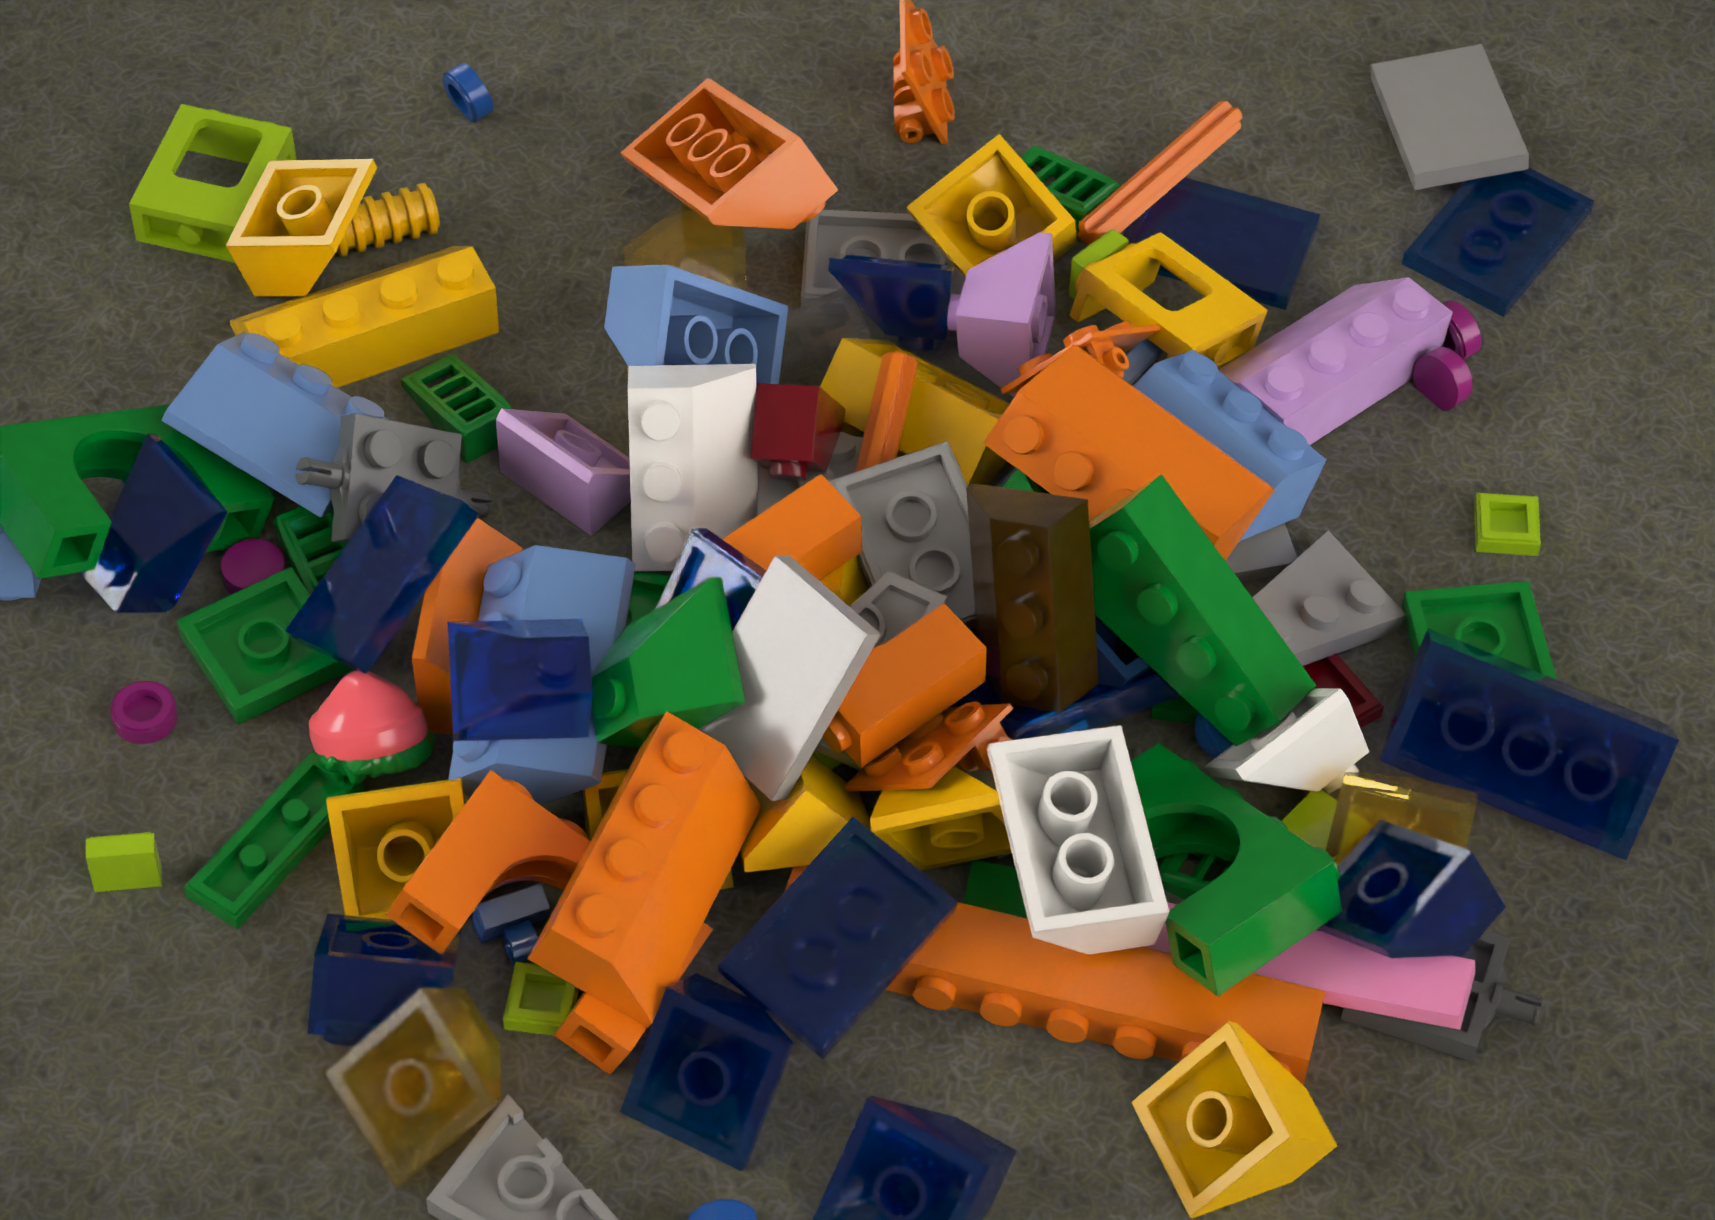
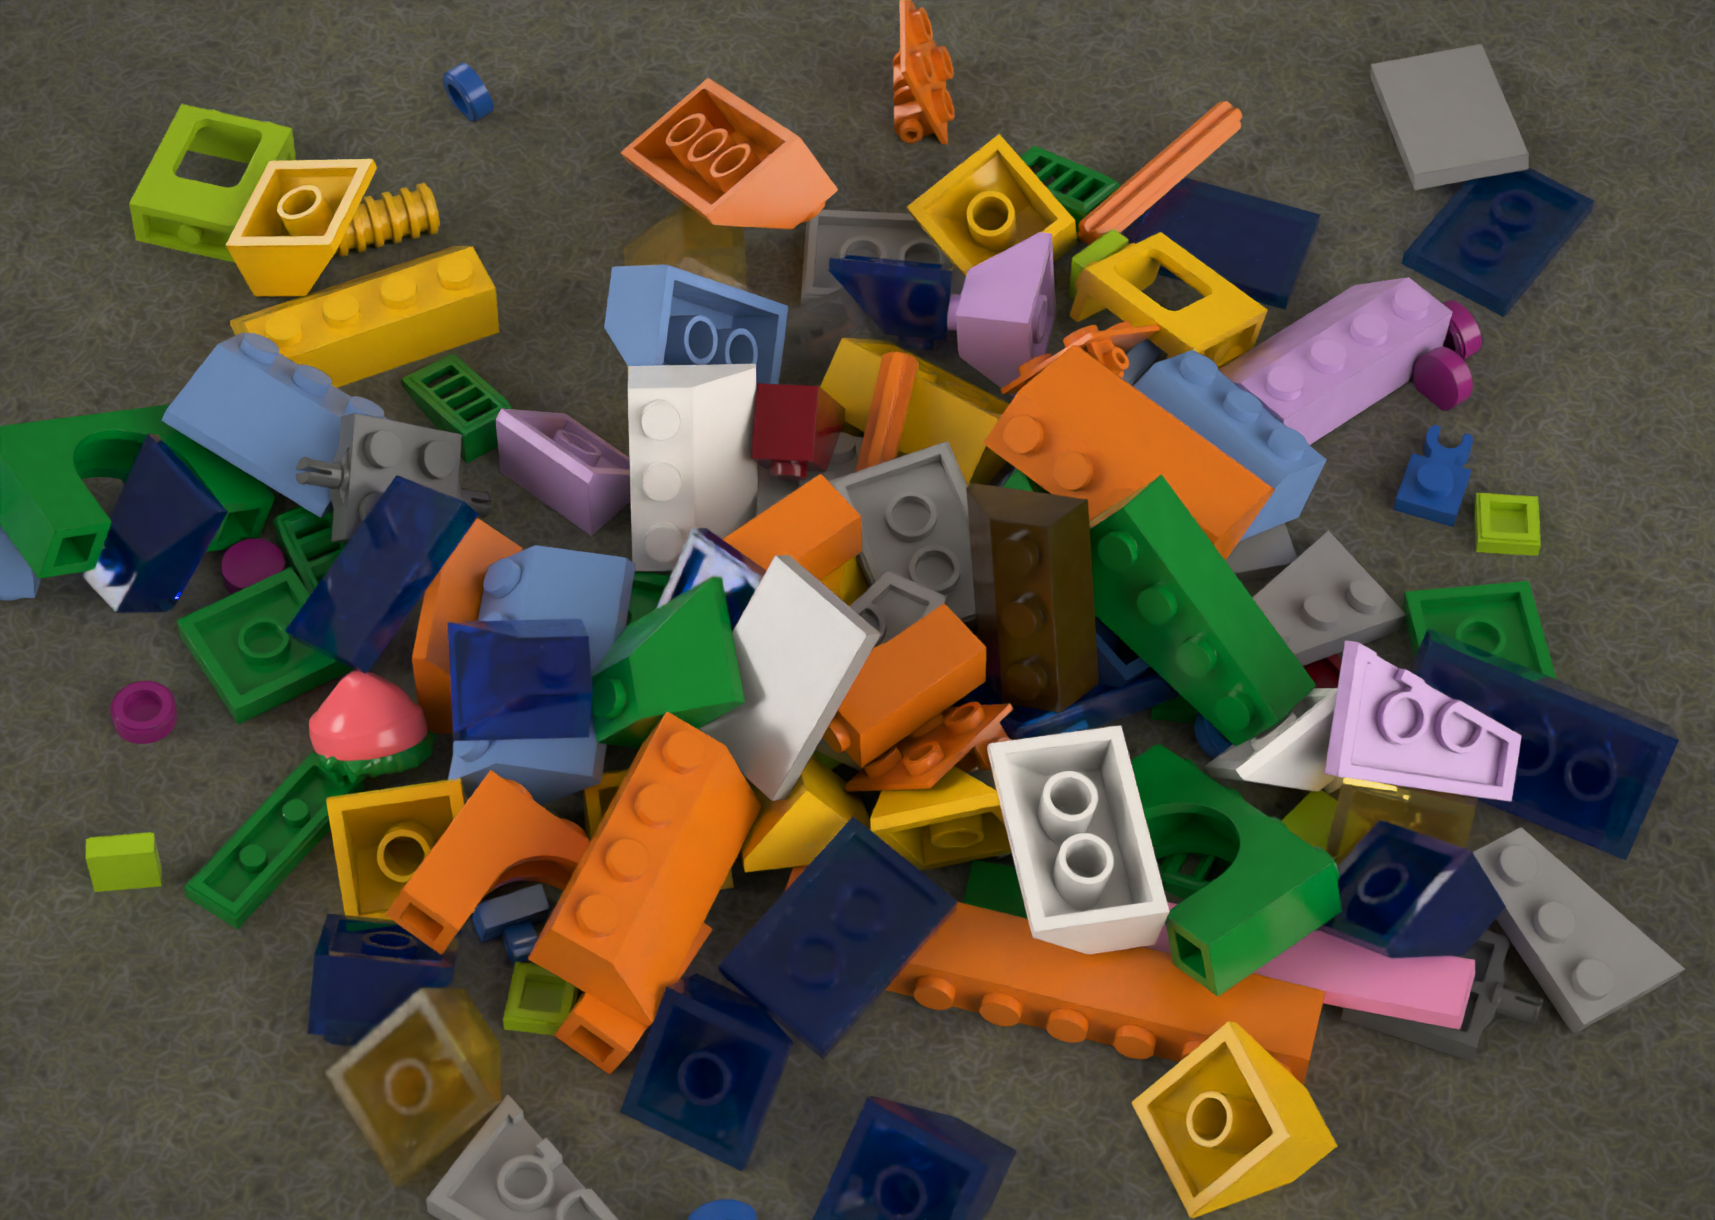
(1412, 735): none -> lavender wing
(1435, 482): none -> blue plate
(1569, 935): none -> light grey wing

